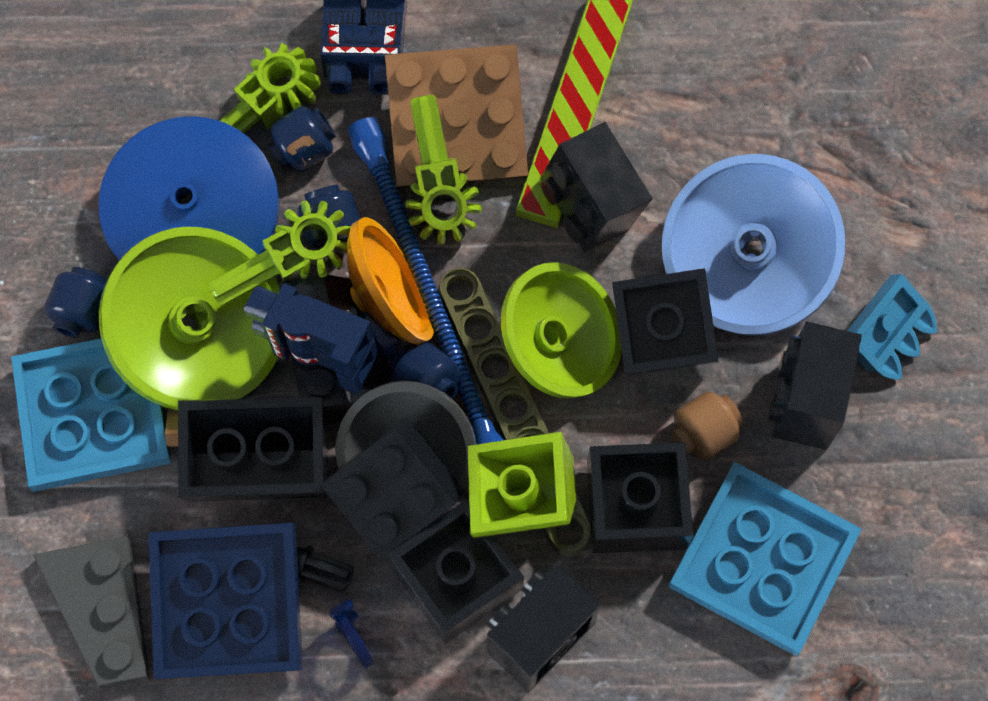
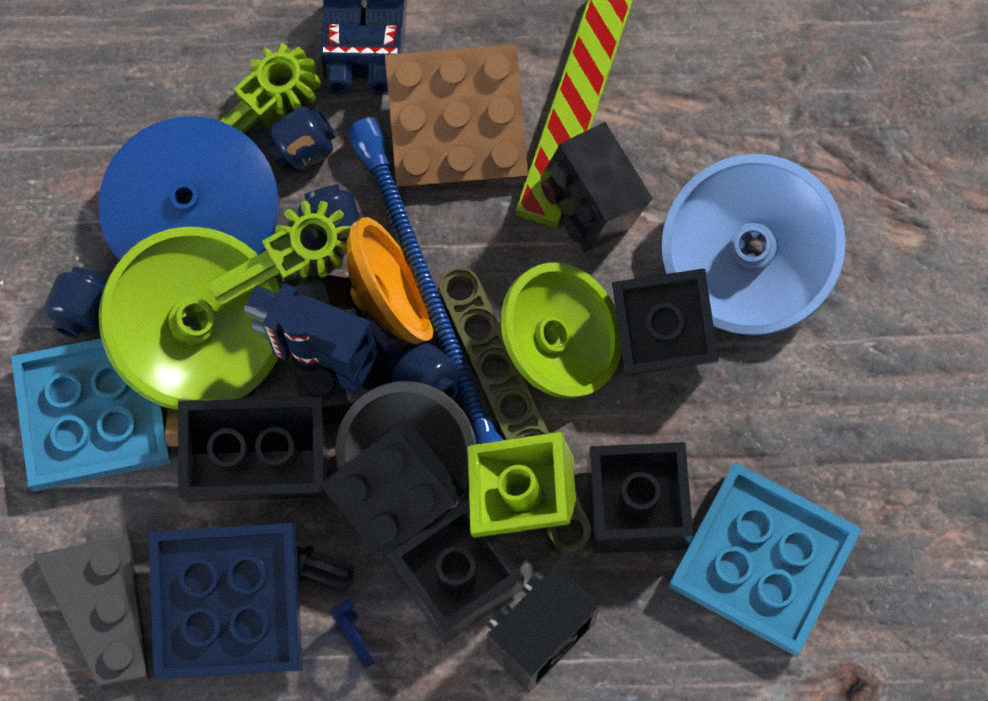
(437, 175): lime gear -> none
(707, 425): medium nougat head -> none
(814, 385): black brick -> none
(888, 326): dark azure plate -> none

